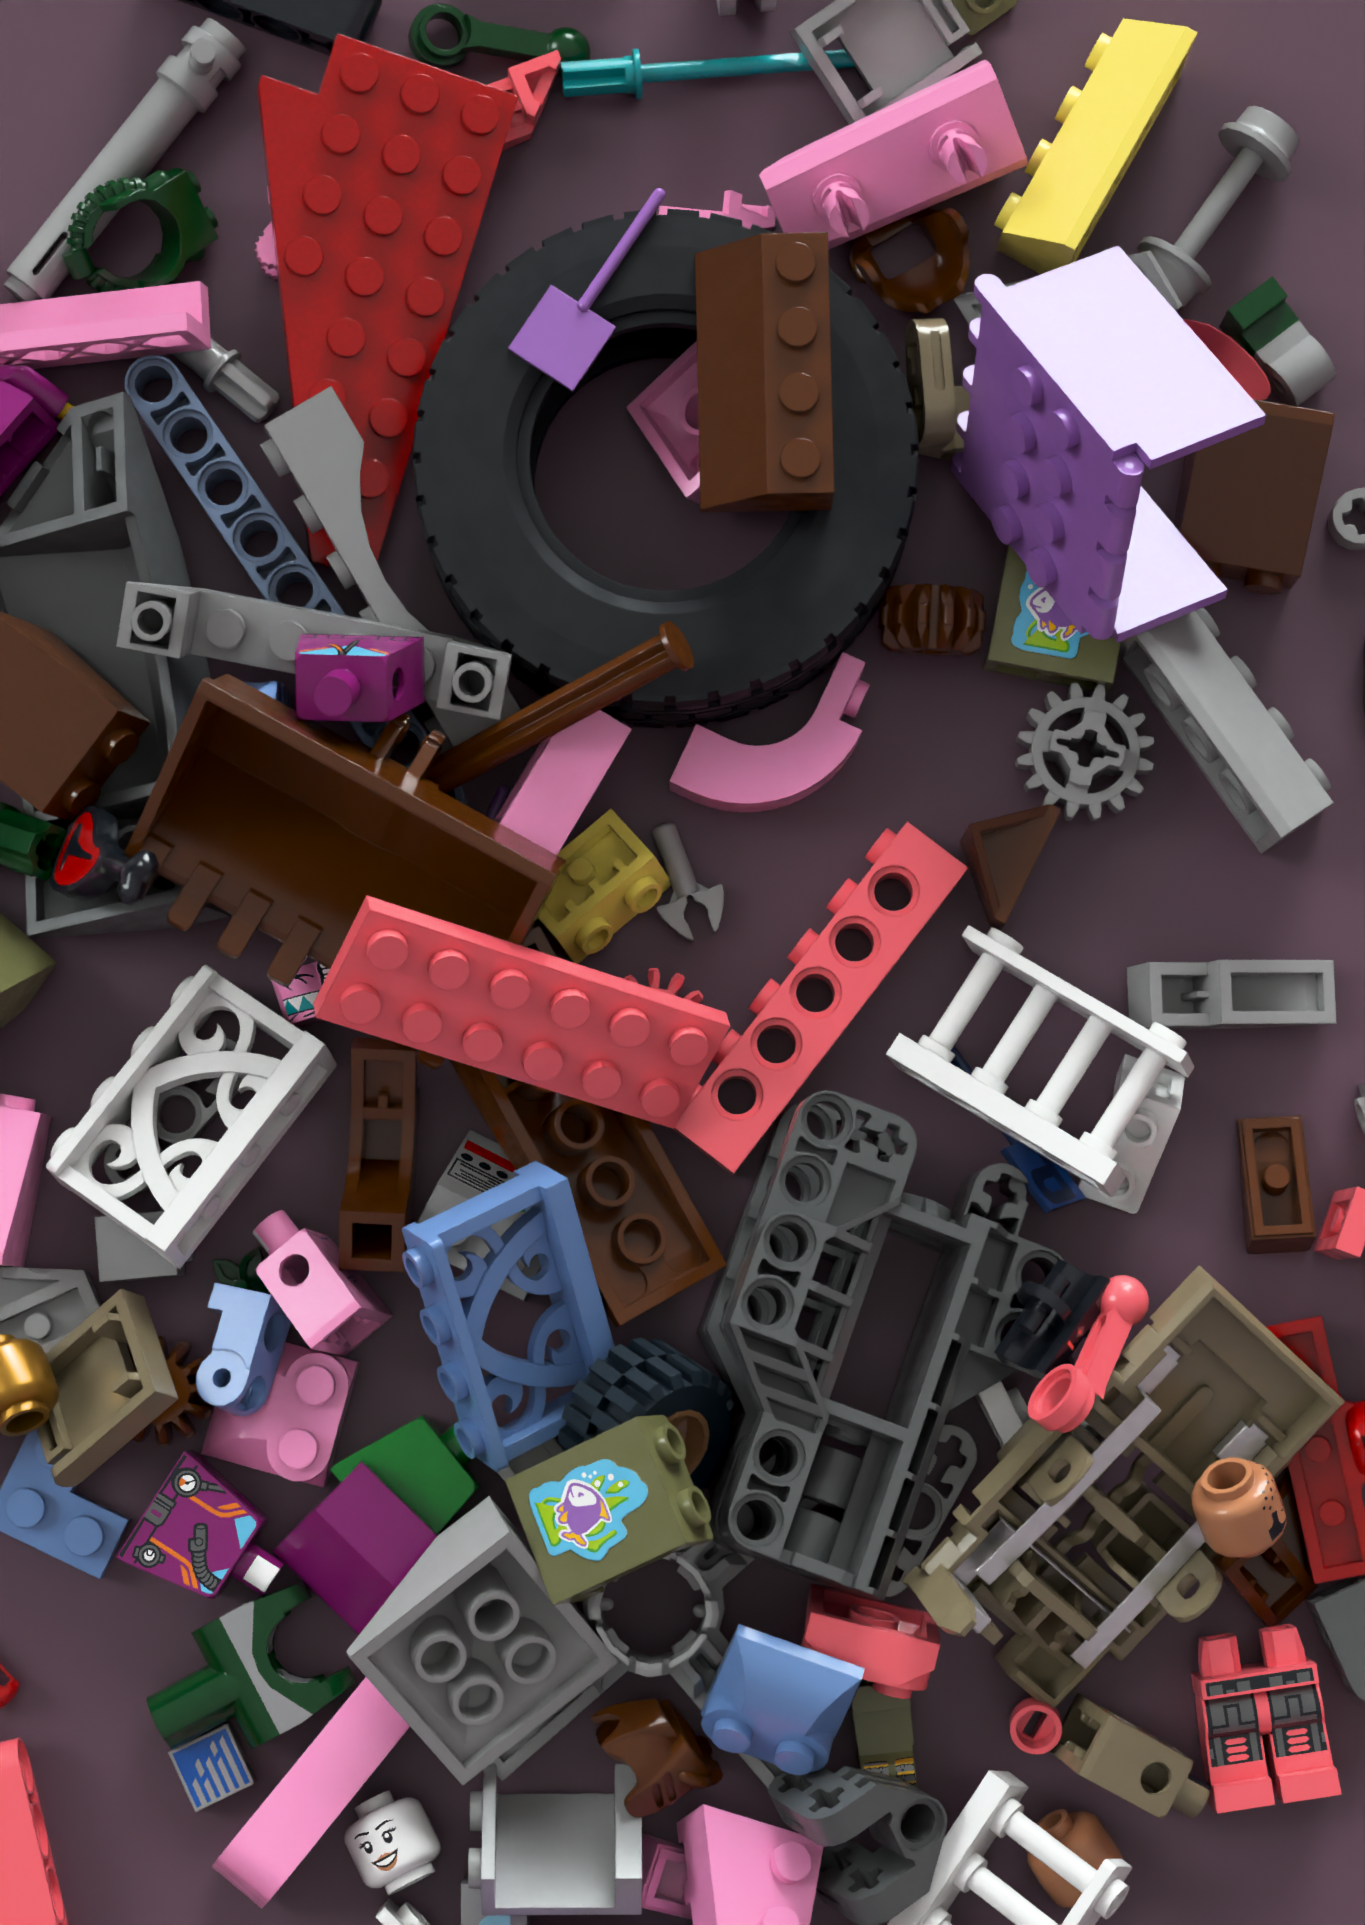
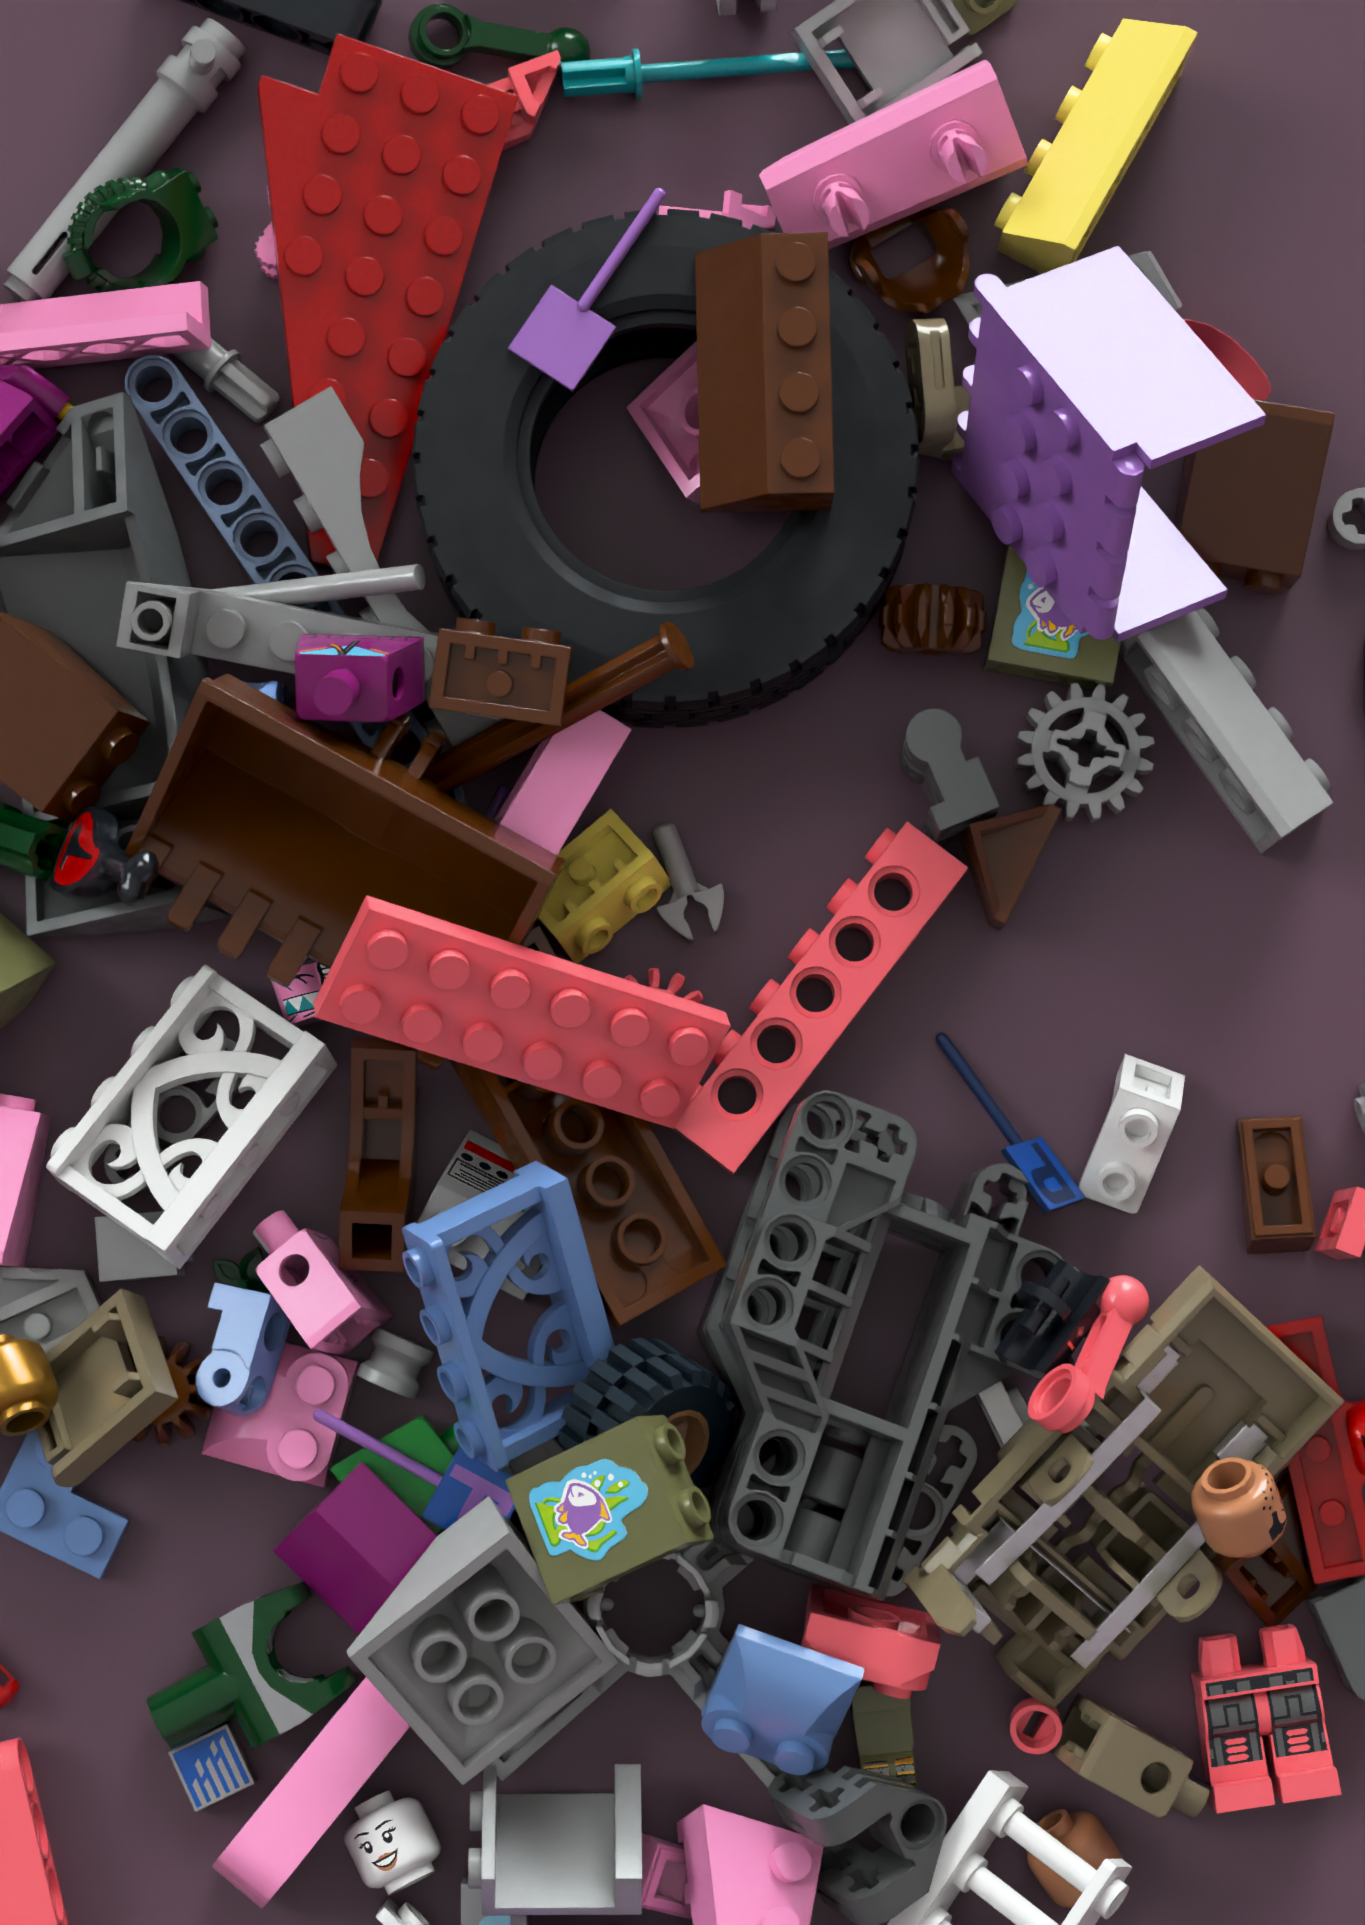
(201, 1533): torso -> none
(336, 586): none -> light grey bar
(395, 1363): none -> light grey wheel
(457, 1491): none -> piece
(501, 674): none -> reddish brown bracket
(659, 1750): reddish brown helmet -> none
(778, 774): bright pink arch -> none
(954, 787): none -> dark grey legs
(1039, 1120): white fence -> none
(1232, 994): light grey slope -> none
(1260, 145): light grey piece -> none
(1279, 343): leg -> none

